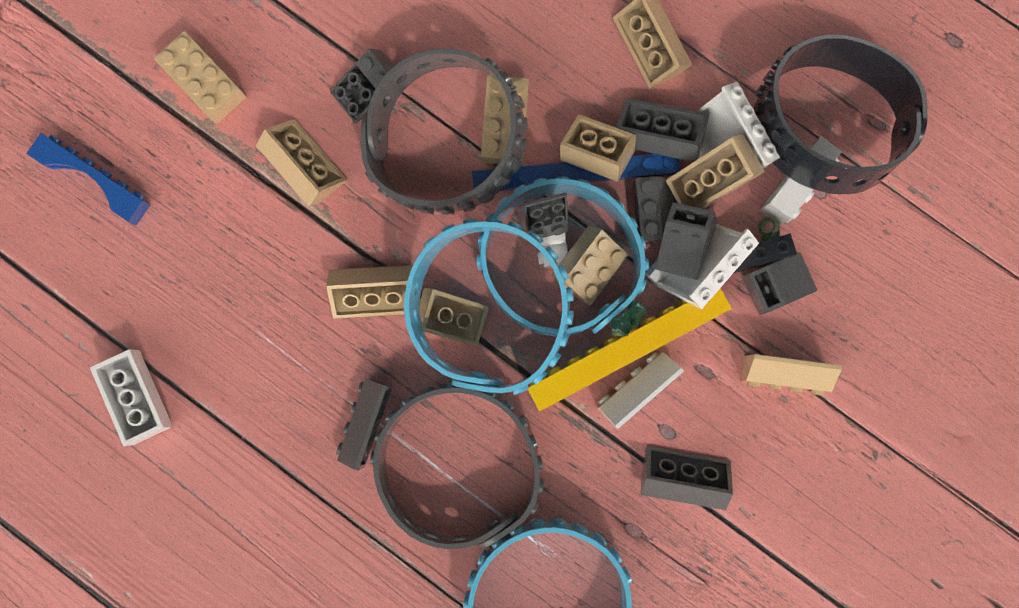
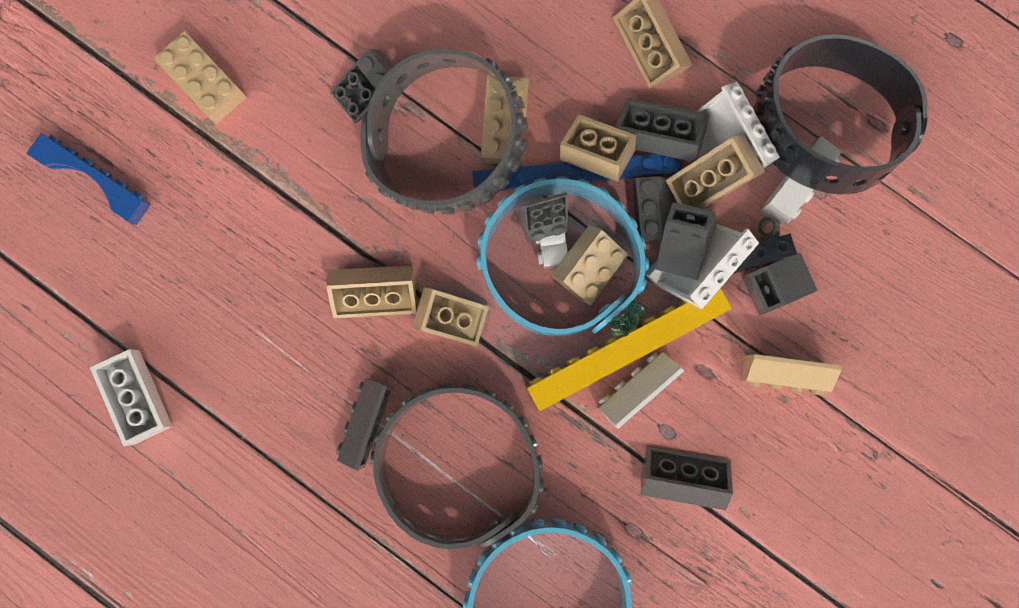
(300, 161): tan slope -> none
(479, 380): medium azure piece -> none

